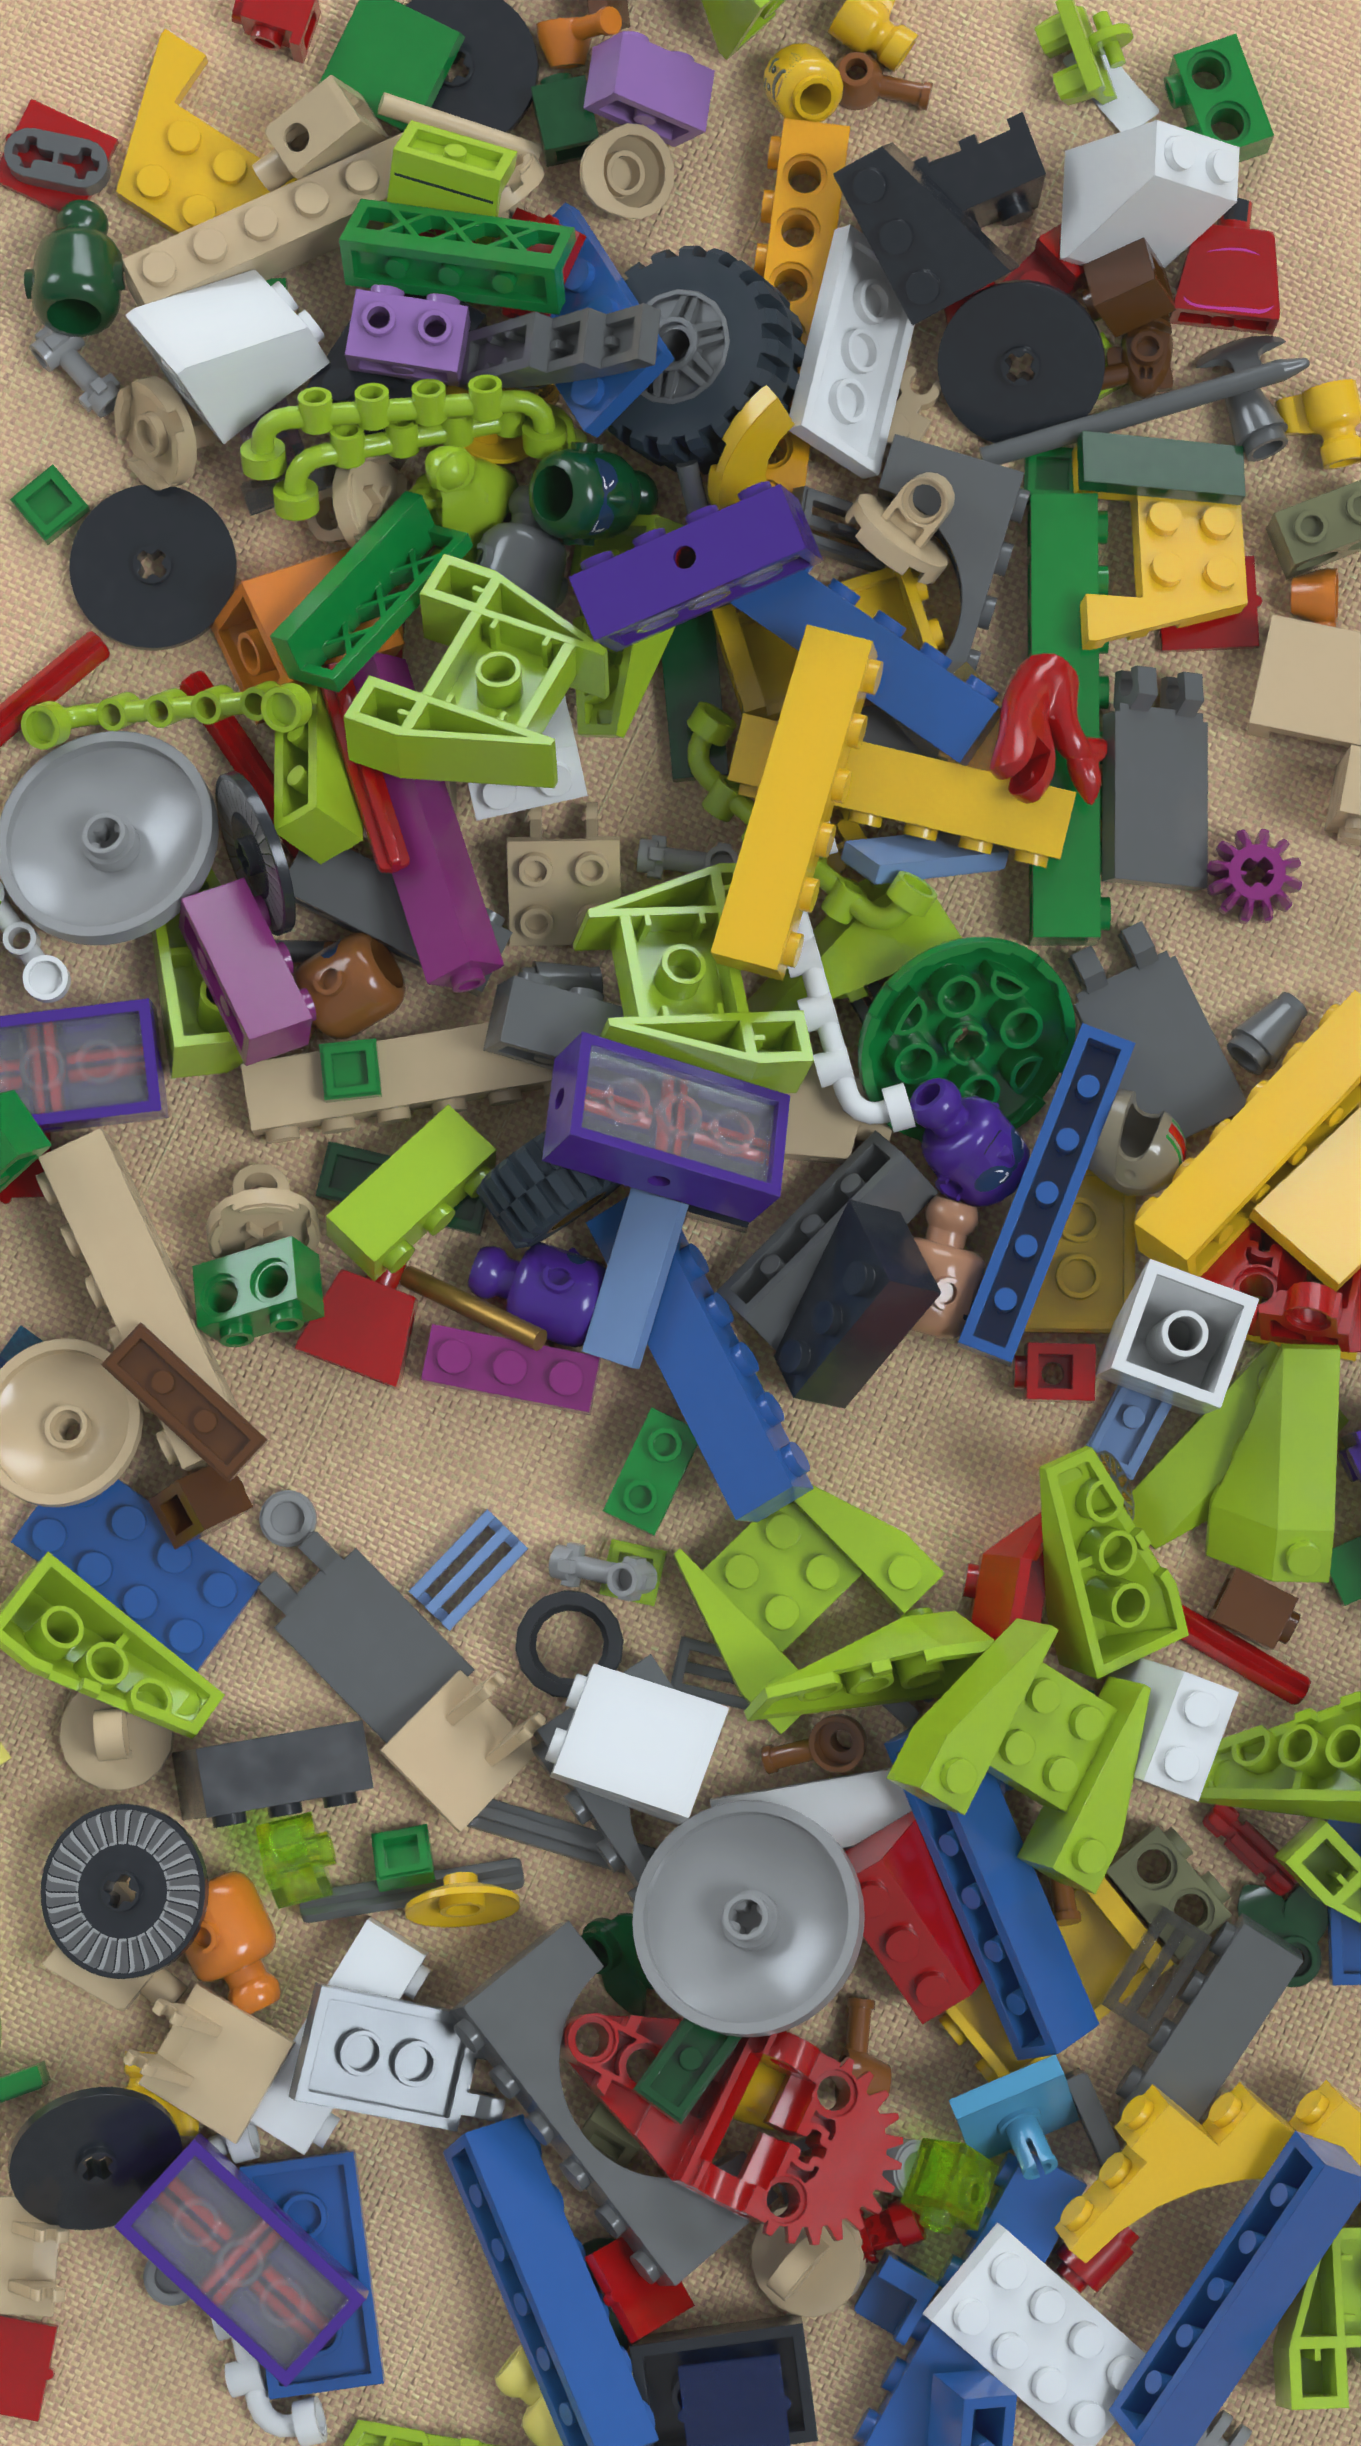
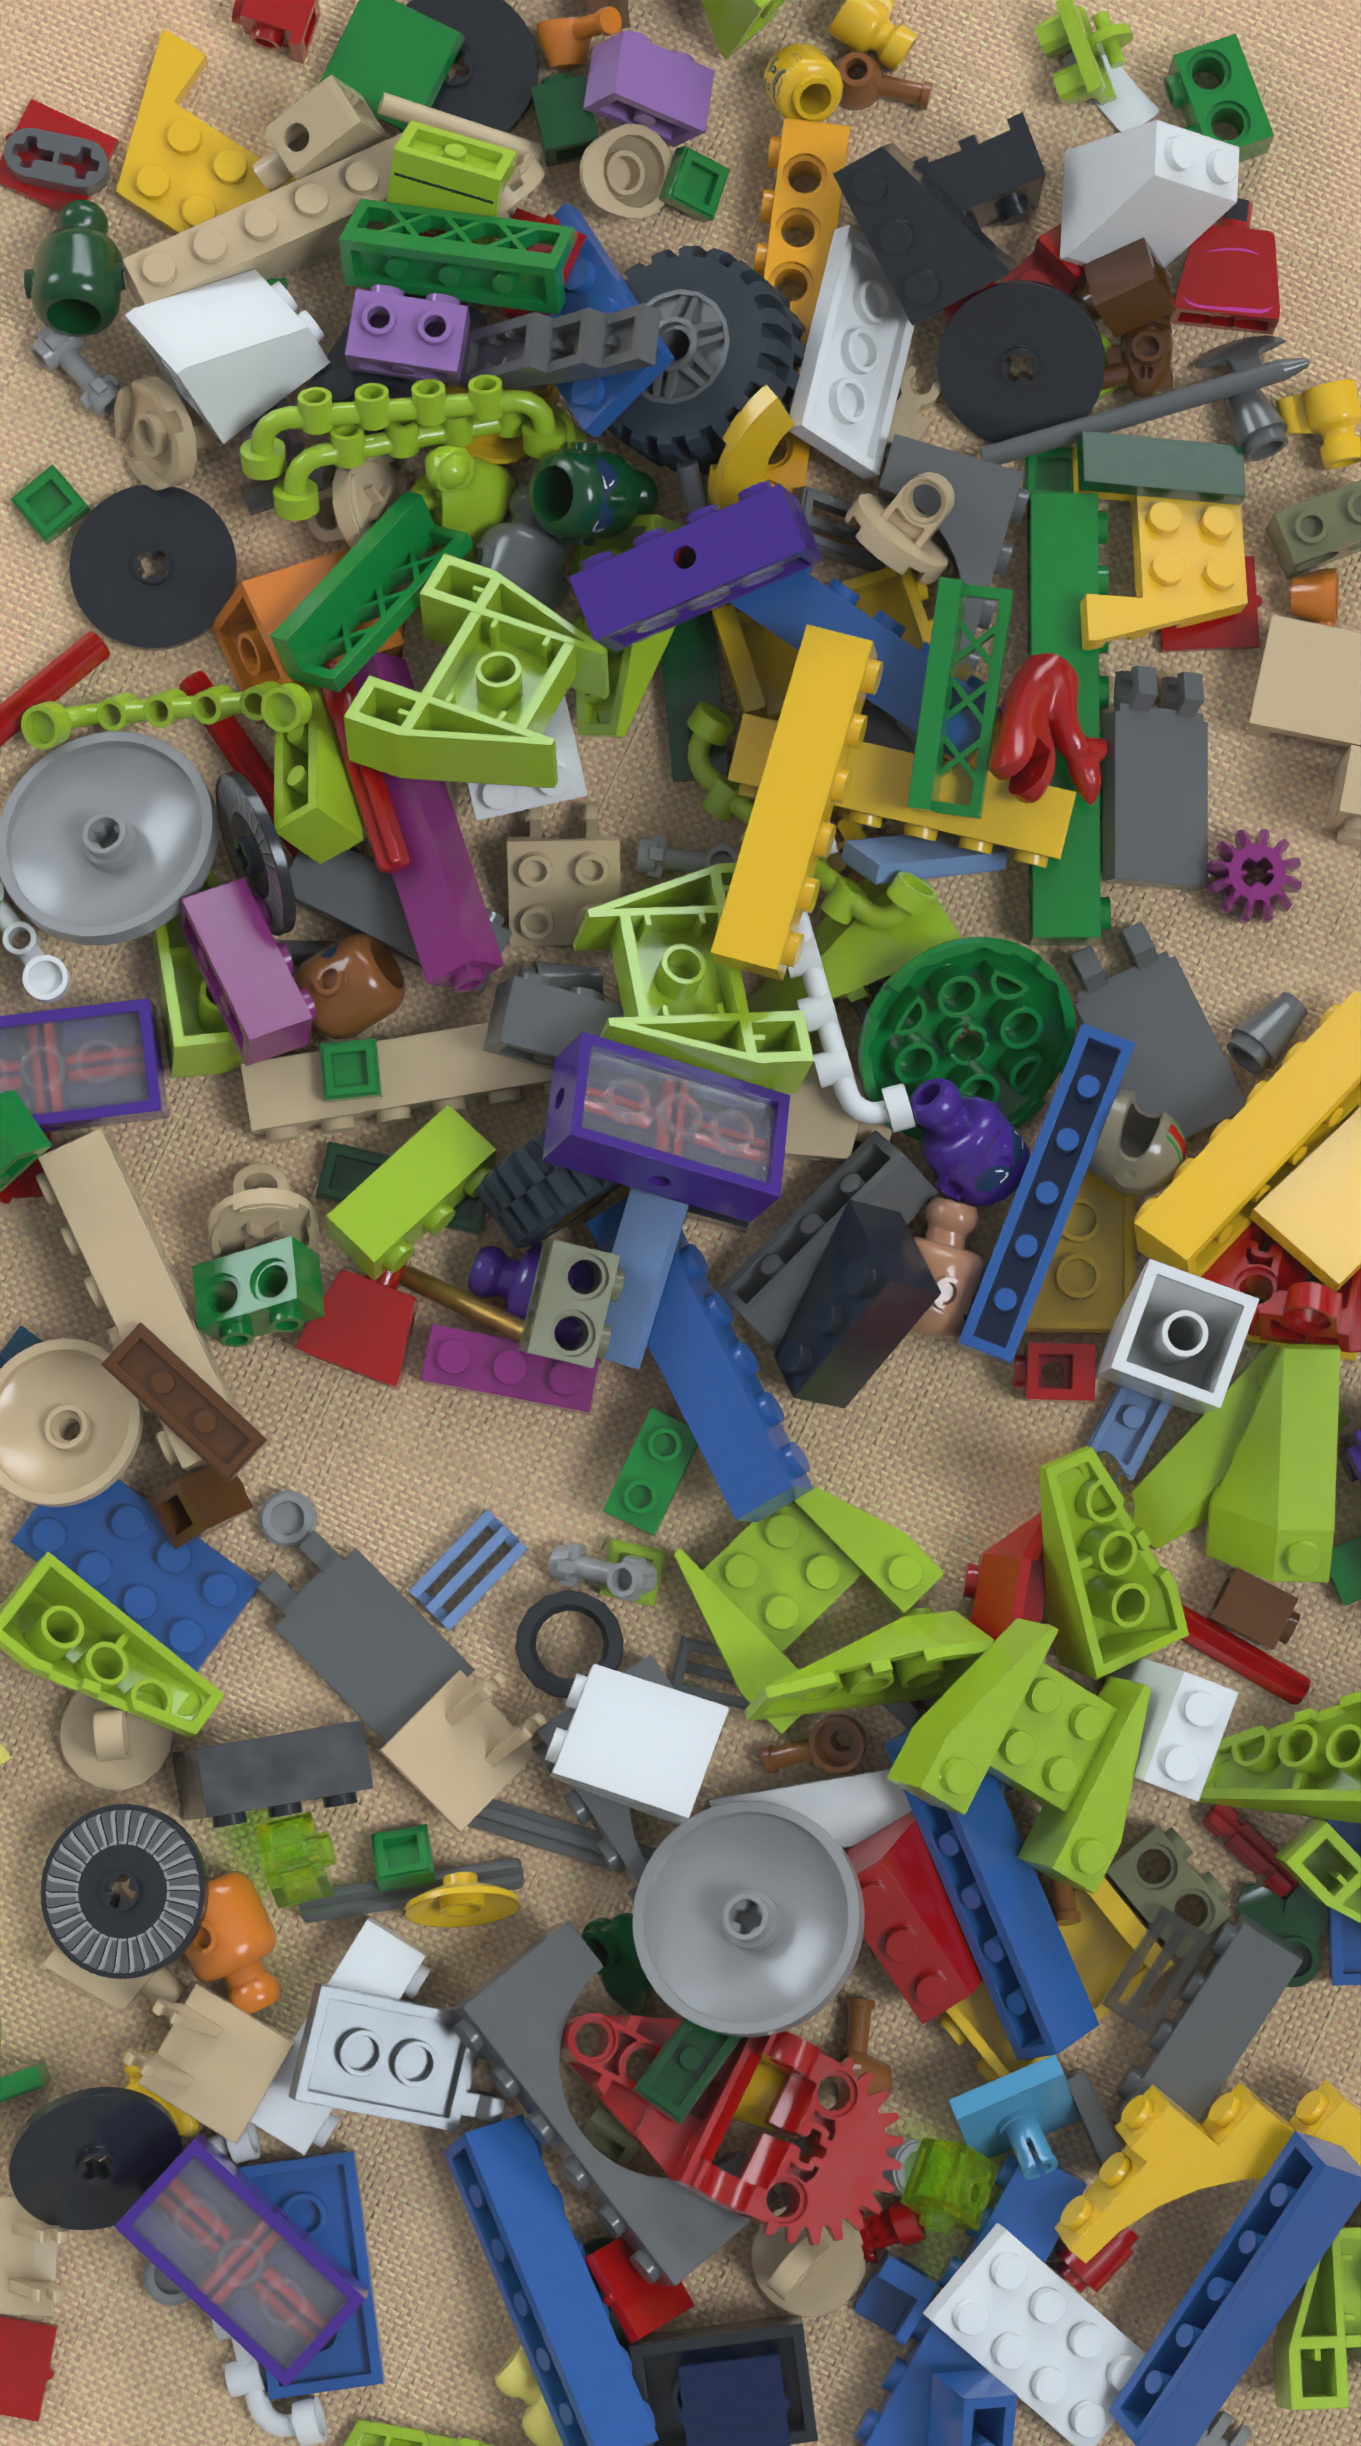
(555, 1299): none -> olive brick
(694, 184): none -> green tile
(938, 698): none -> green fence

